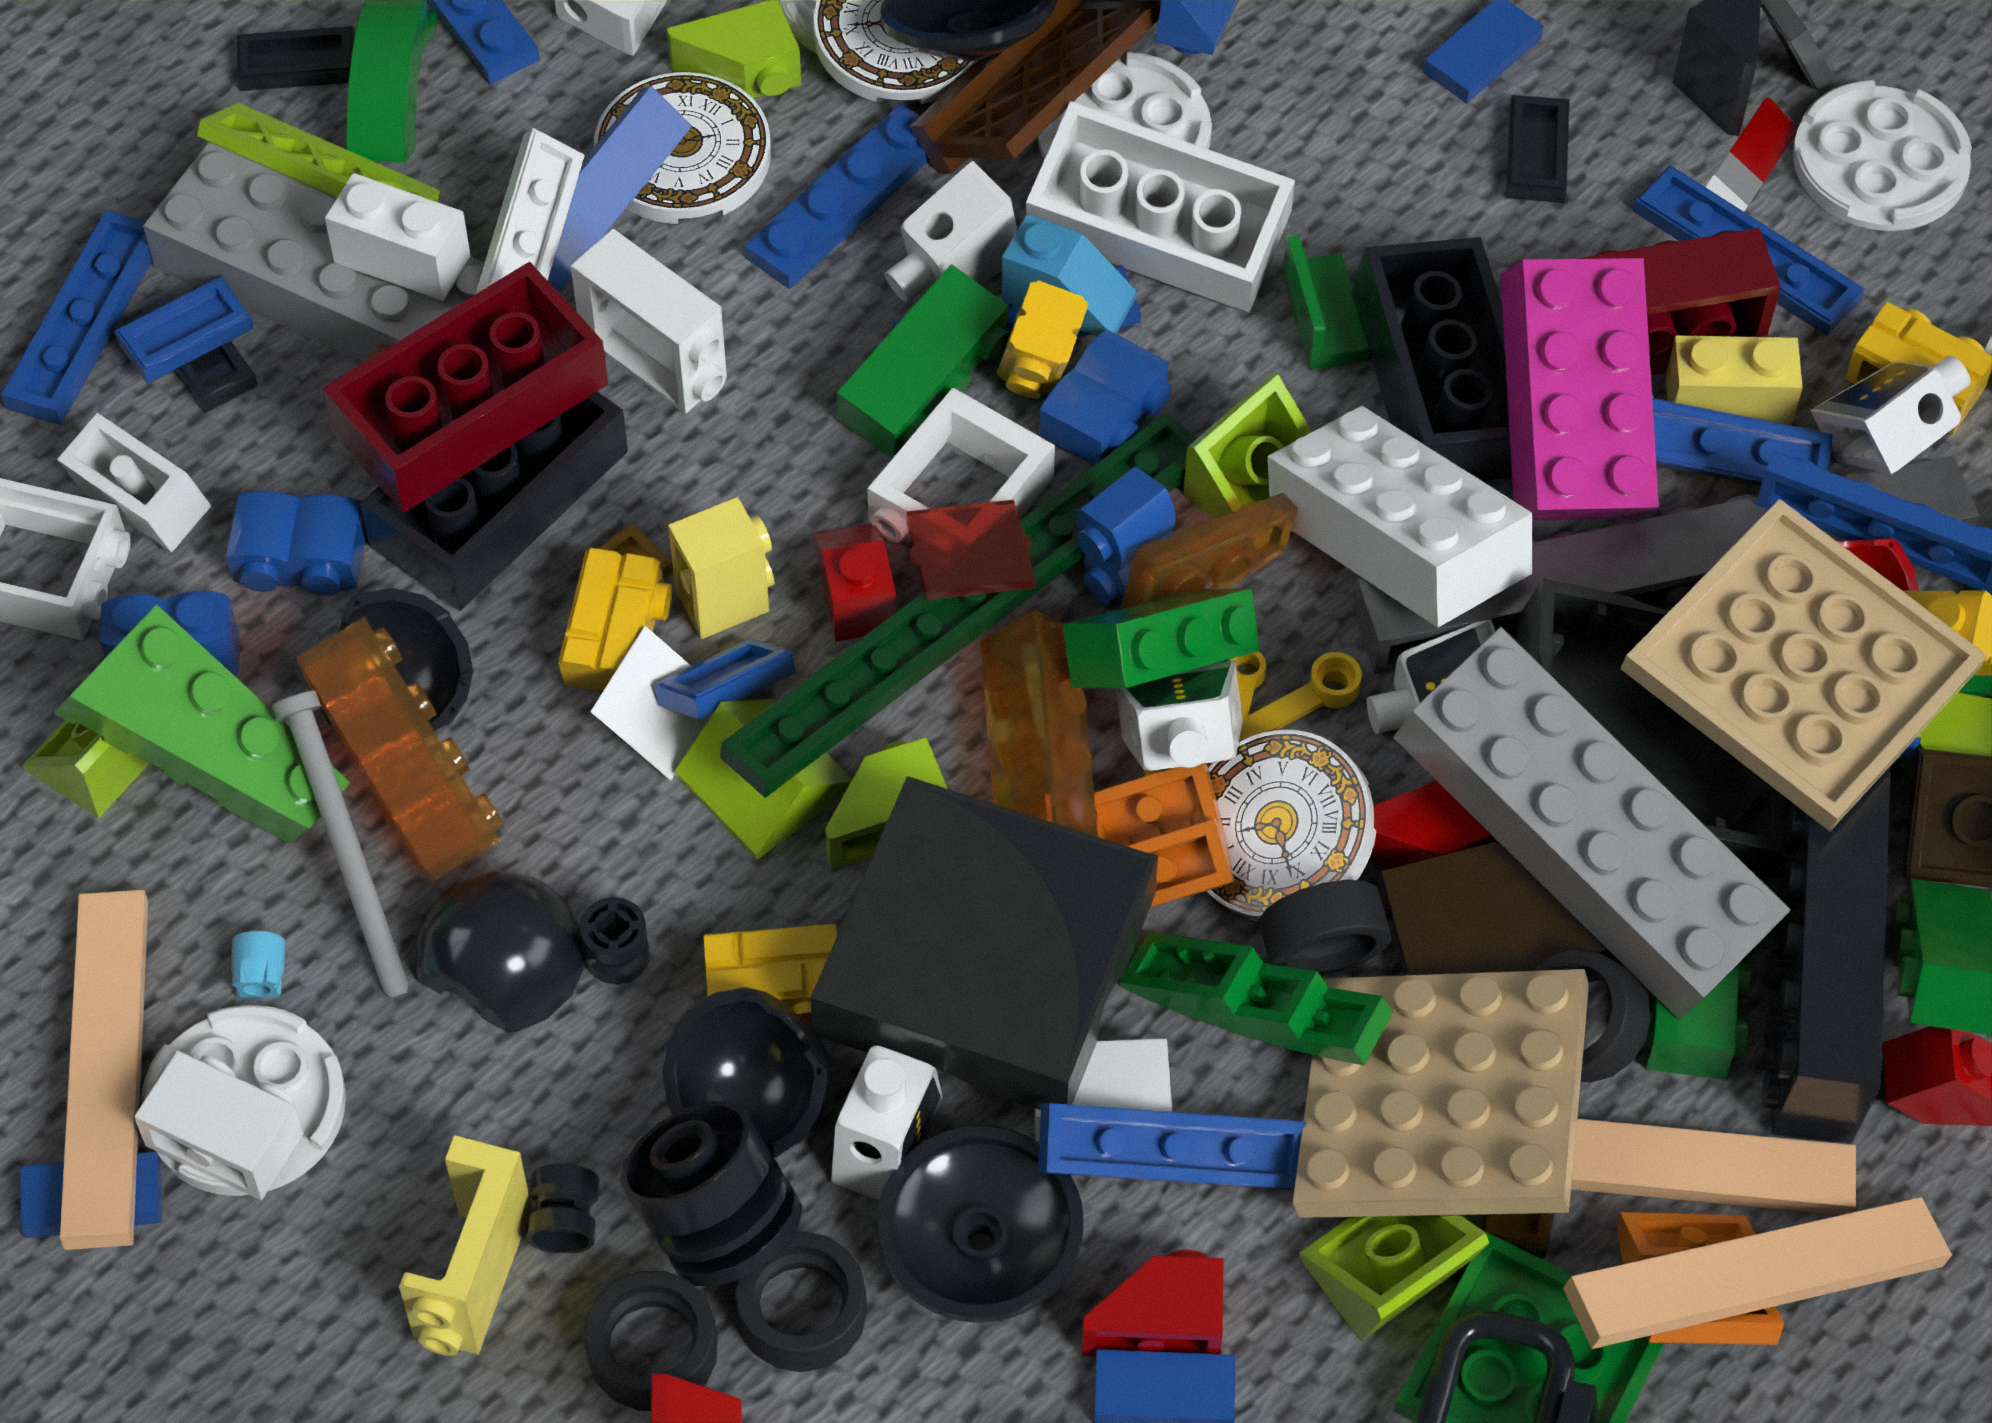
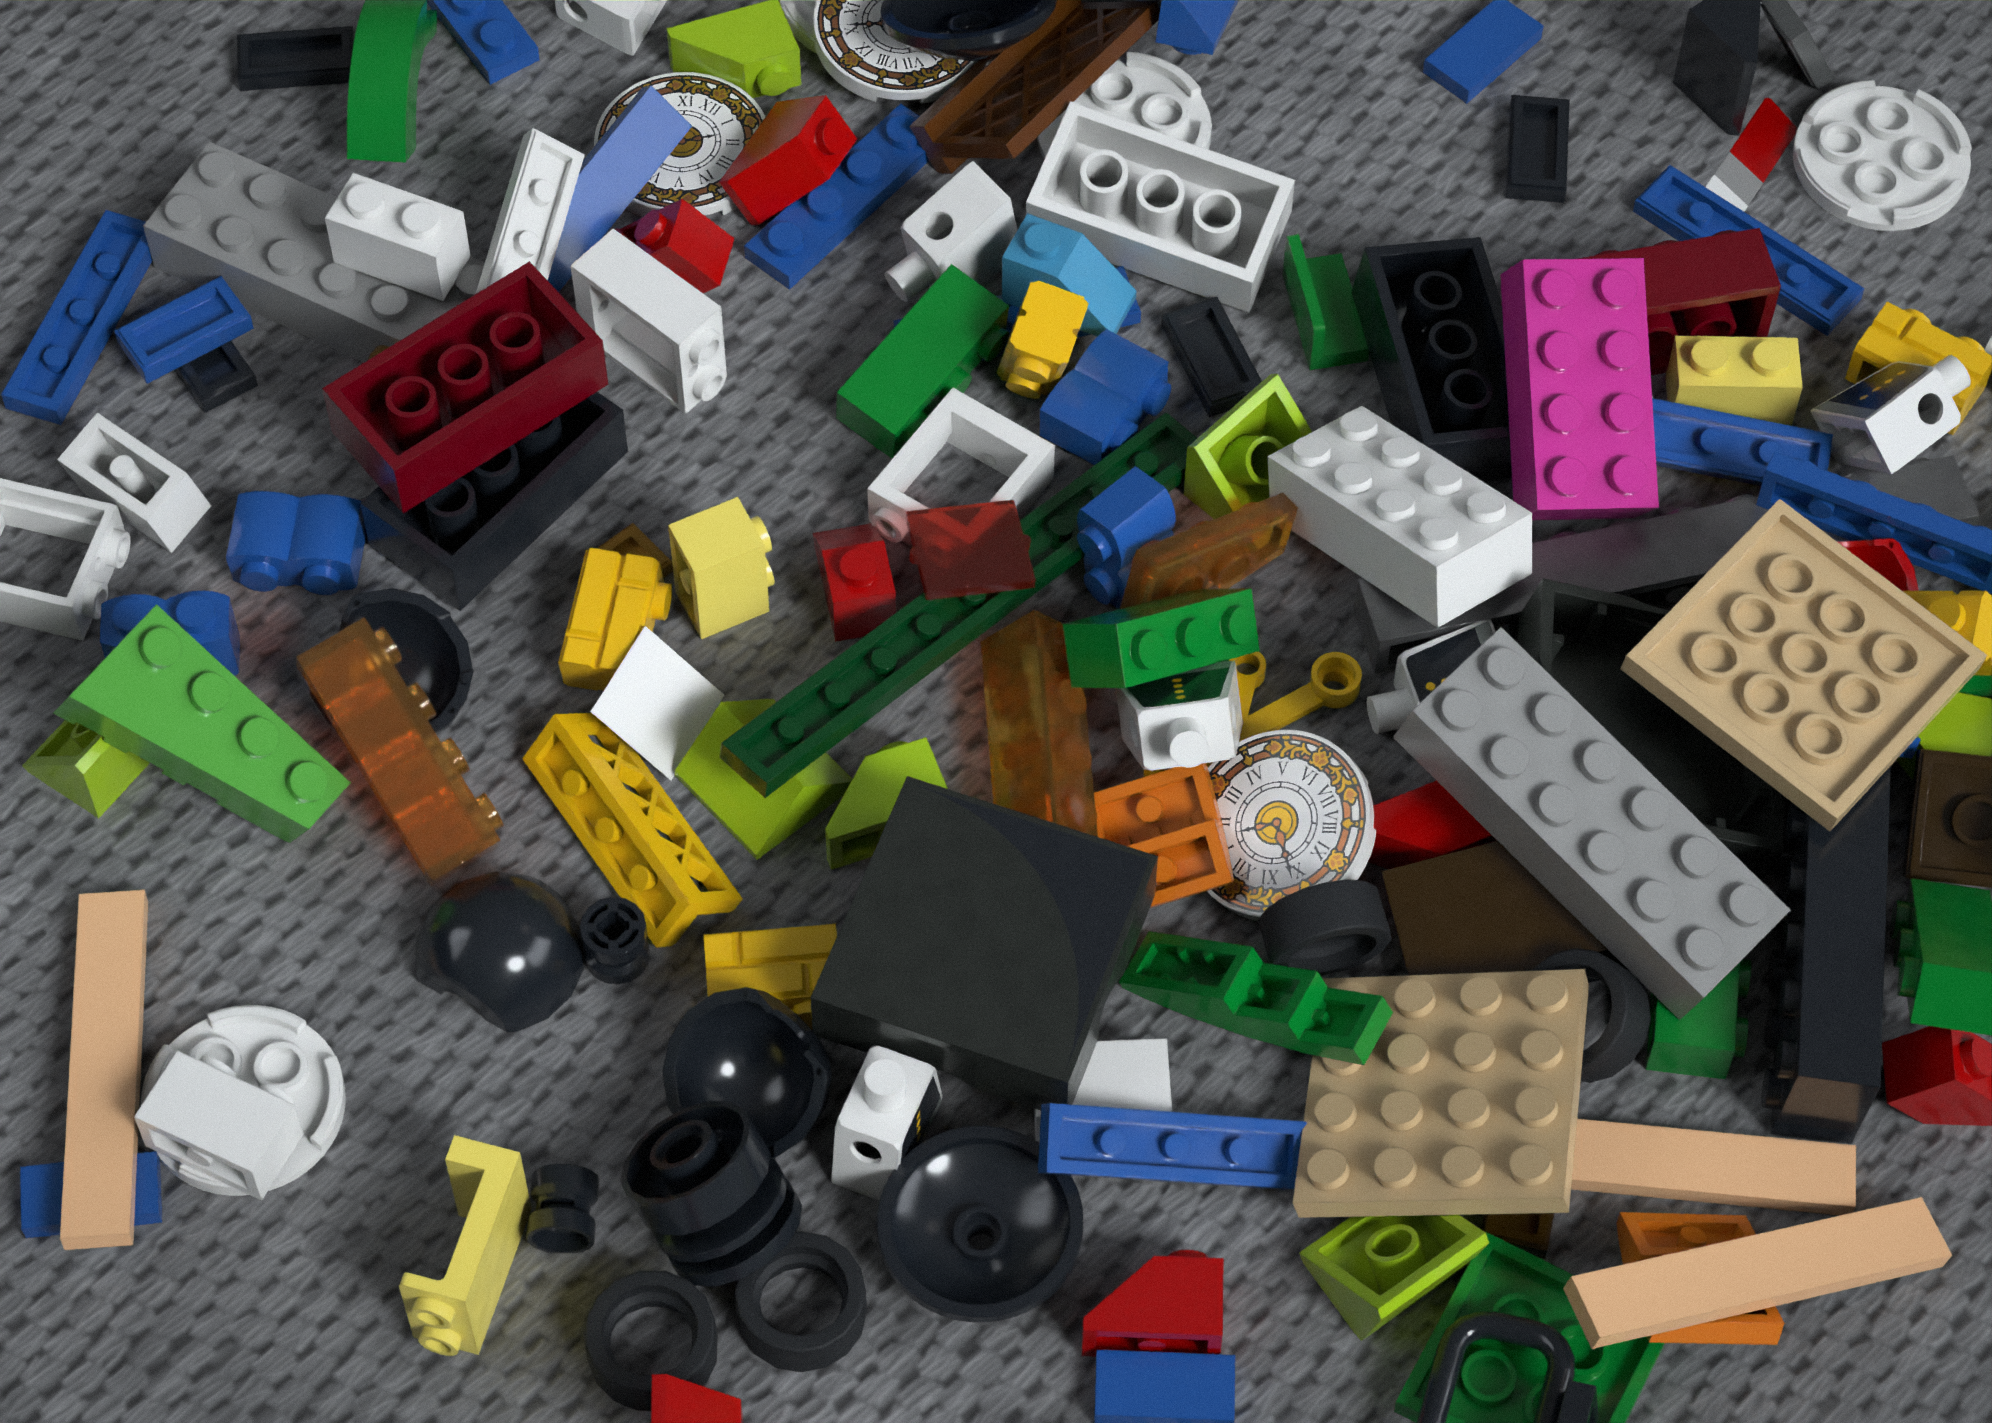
(257, 964): medium azure hose -> none
(298, 152): lime fence -> none
(355, 872): light grey bar -> none
(621, 825): none -> yellow fence
(683, 243): none -> red slope
(724, 678): blue tile -> none
(787, 157): none -> red slope
(1211, 354): none -> black tile

